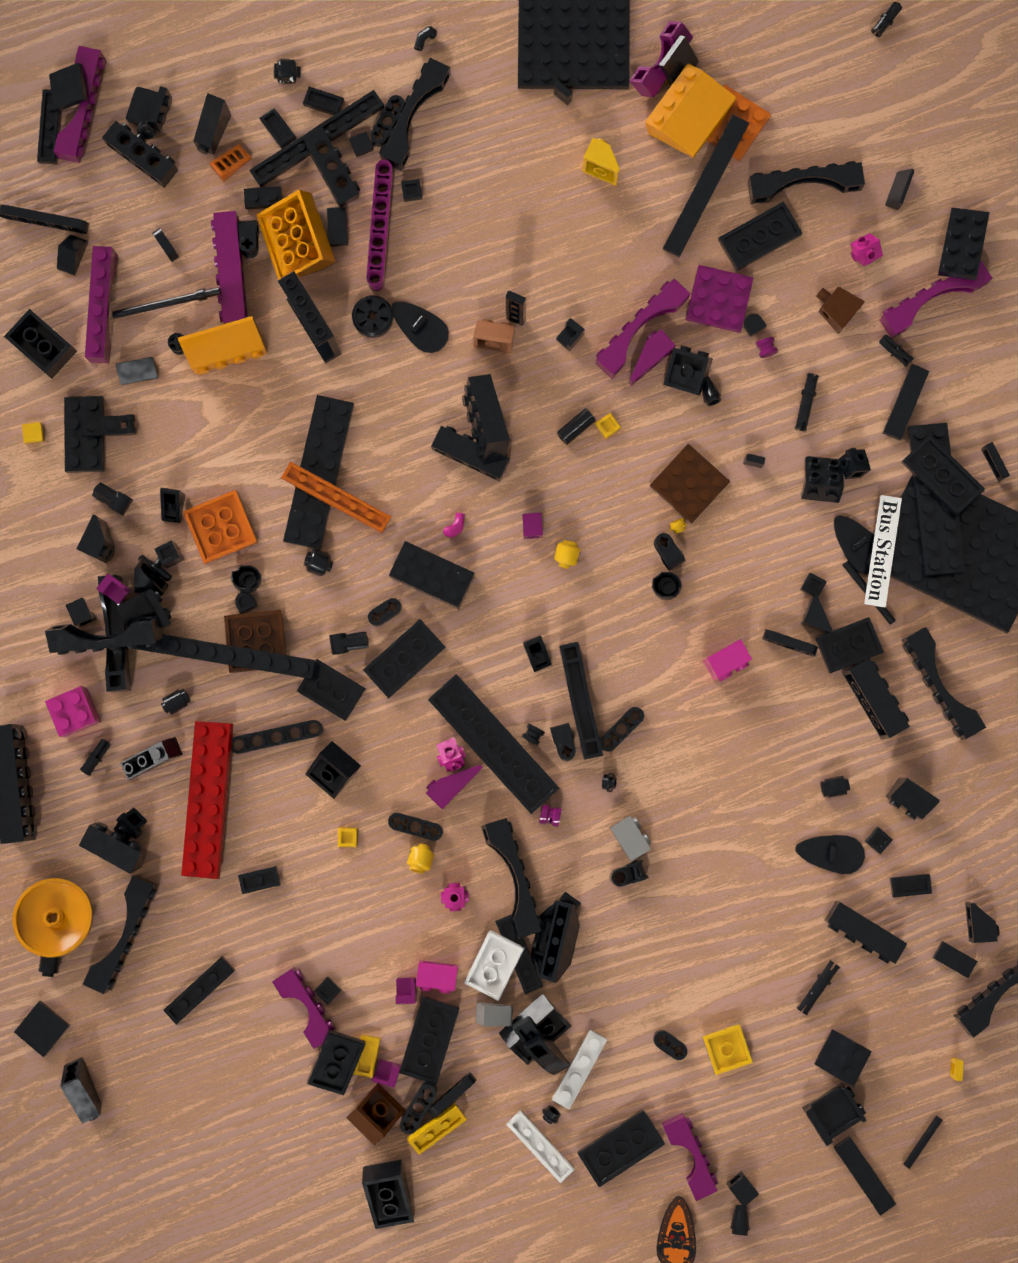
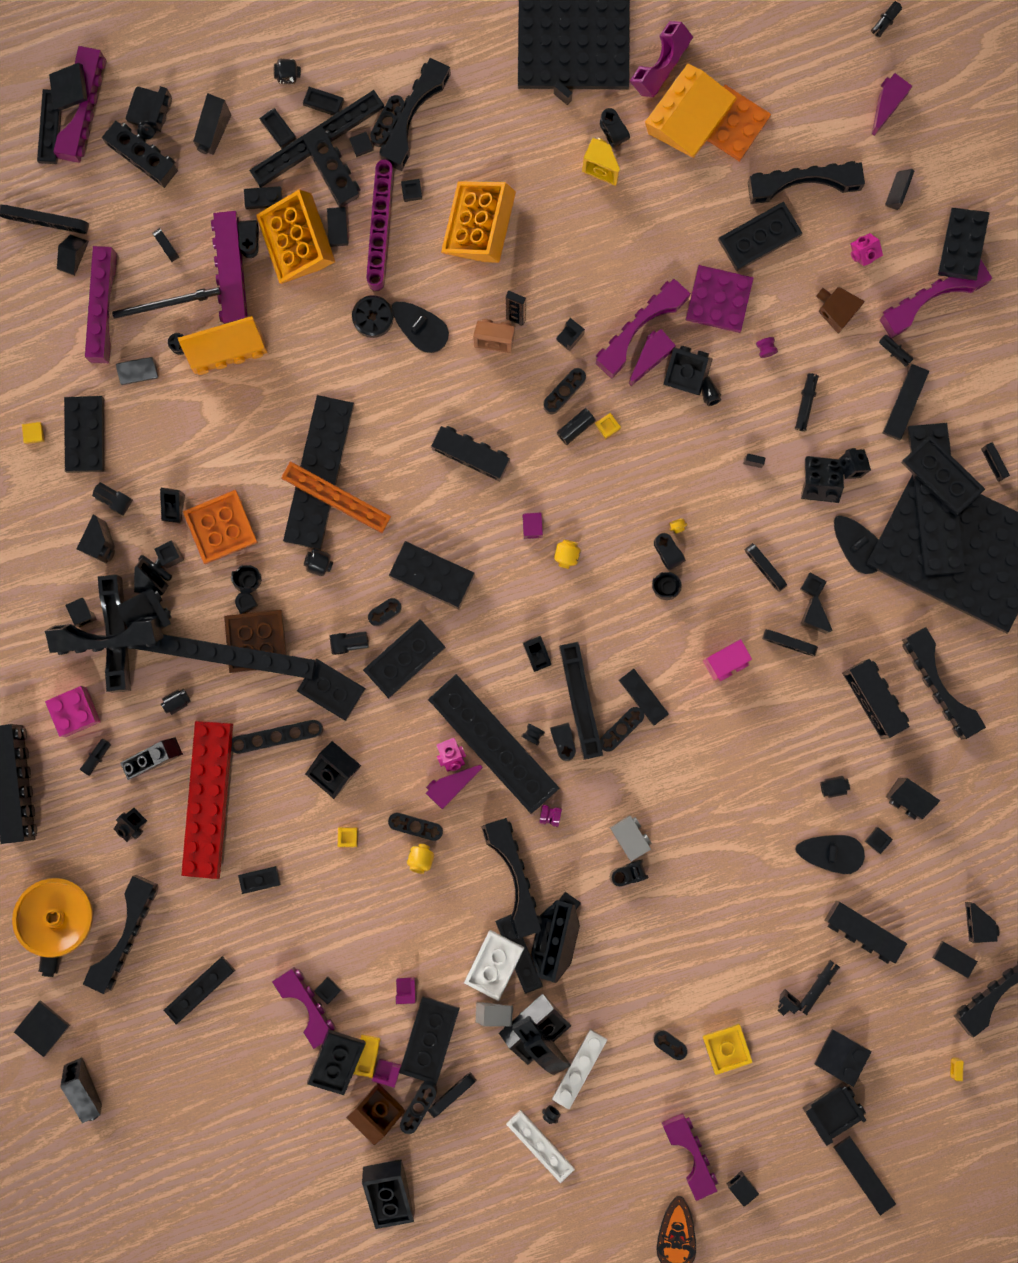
(40, 343): black brick -> none
(107, 426): black plate -> none
(113, 588): magenta panel -> none
(113, 847): black slope -> none
(224, 175): orange slope -> none
(309, 317): black panel -> none
(427, 32): black arm -> none
(436, 976): dark pink brick -> none
(436, 1129): yellow plate -> none
(454, 888): dark pink brick -> none
(456, 528): dark pink arm -> none
(479, 221): none -> light orange slope
(486, 418): black brick -> none
(577, 384): none -> black beam
(609, 782): black plate -> none
(614, 130): none -> black piece
(621, 1148): black plate -> none
(643, 697): none -> black plate
(677, 59): black tile -> none
(689, 483): reddish brown plate -> none
(705, 186): black tile -> none
(740, 1221): black cone -> none
(753, 324): black tile -> none
(765, 567): none -> black beam
(788, 1003): none -> black tile
(849, 645): black plate -> none
(863, 585): black bar -> none
(883, 551): white sticker -> none
(890, 97): none -> magenta slope
(910, 885): black tile -> none
(922, 1142): black bar -> none

